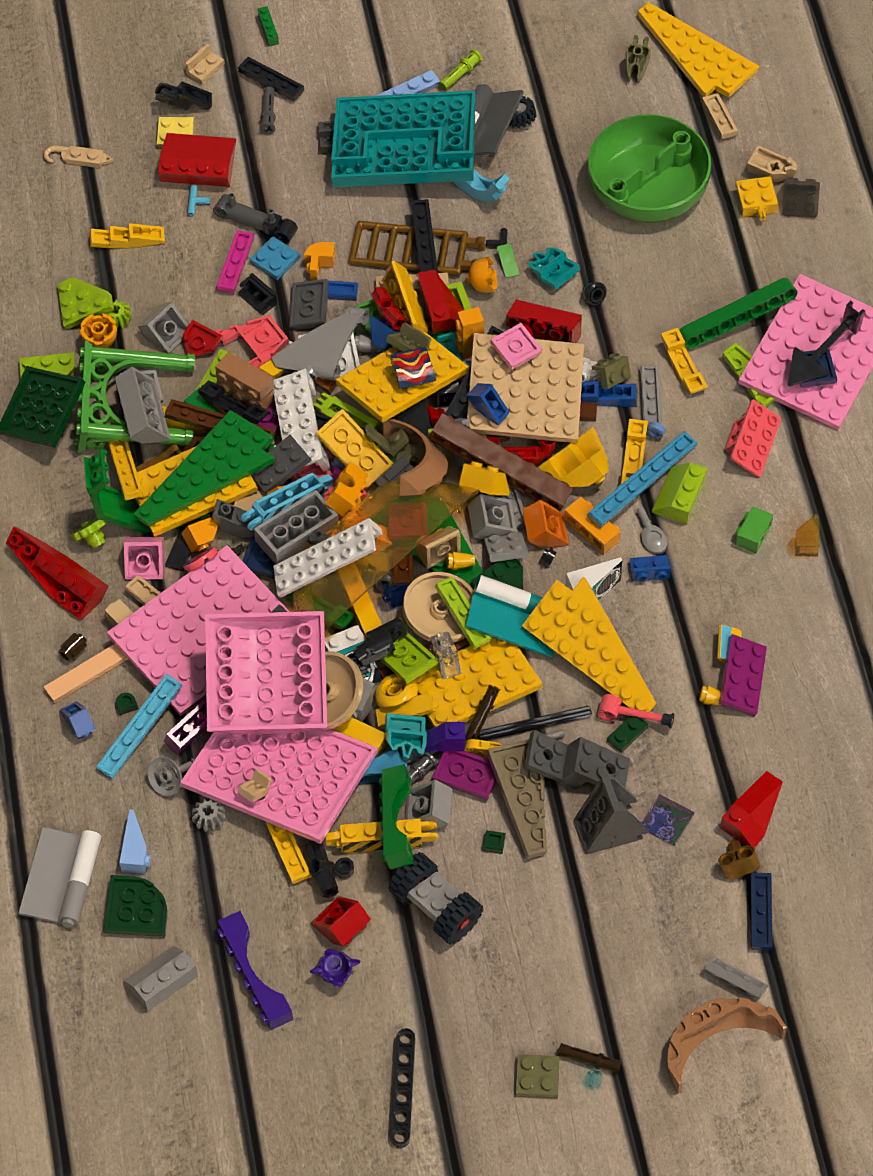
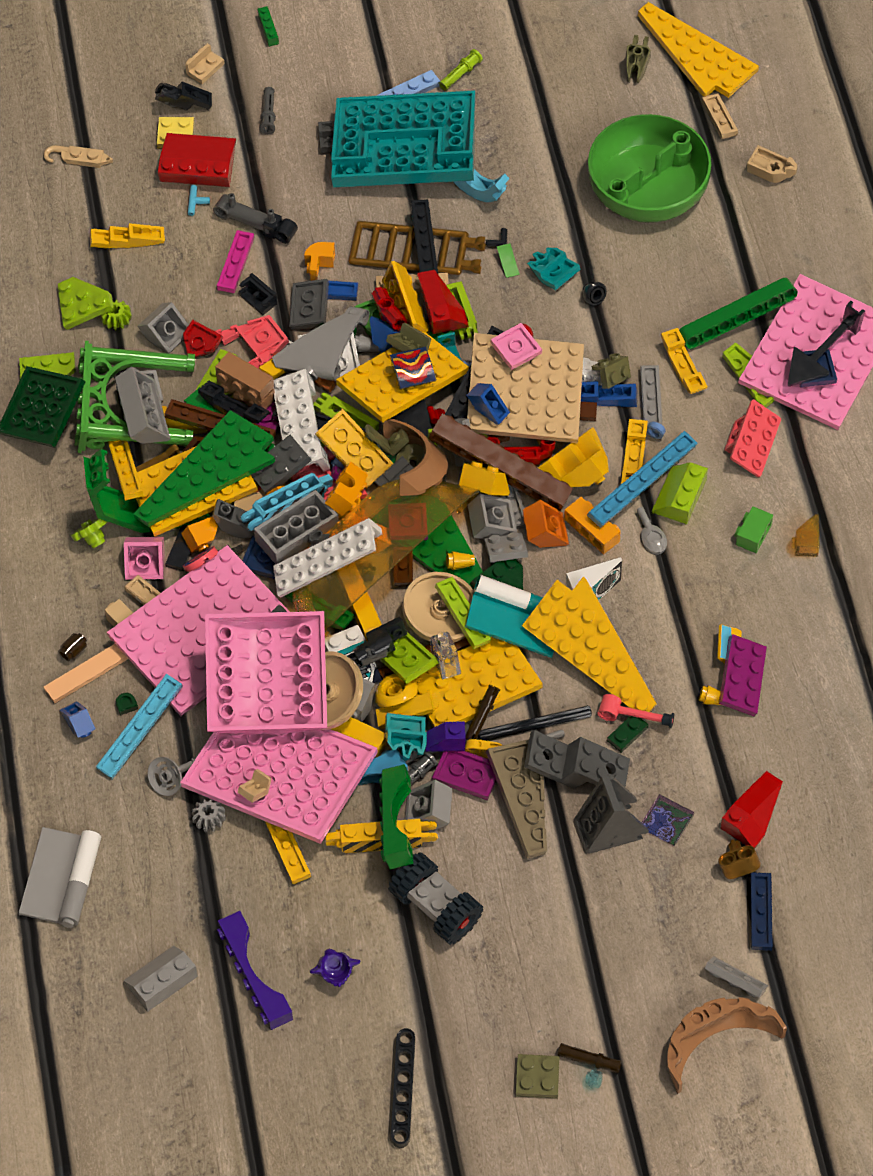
(57, 574): red wedge -> none
(99, 330): light orange cylinder -> none
(134, 851): light blue slope -> none
(135, 907): dark green plate -> none
(187, 729): magenta brick -> none
(271, 78): black plate -> none
(275, 258): dark azure plate -> none
(322, 869): black piece -> none
(341, 920): red slope -> none
(344, 867): black tile -> none
(387, 579): flat silver plate -> none
(394, 595): clear blue bracket -> none
(436, 546): tan slope -> none
(446, 394): black piece -> none
(468, 323): light orange brick -> none
(483, 276): light orange cylinder -> none
(493, 117): dark grey door -> none
(494, 842): dark green tile -> none
(524, 113): black wheel -> none
(545, 321): red wedge -> none
(548, 556): black plate -> none
(650, 568): blue bracket -> none
(757, 197): yellow plate -> none
(800, 198): clear smoke bracket -> none

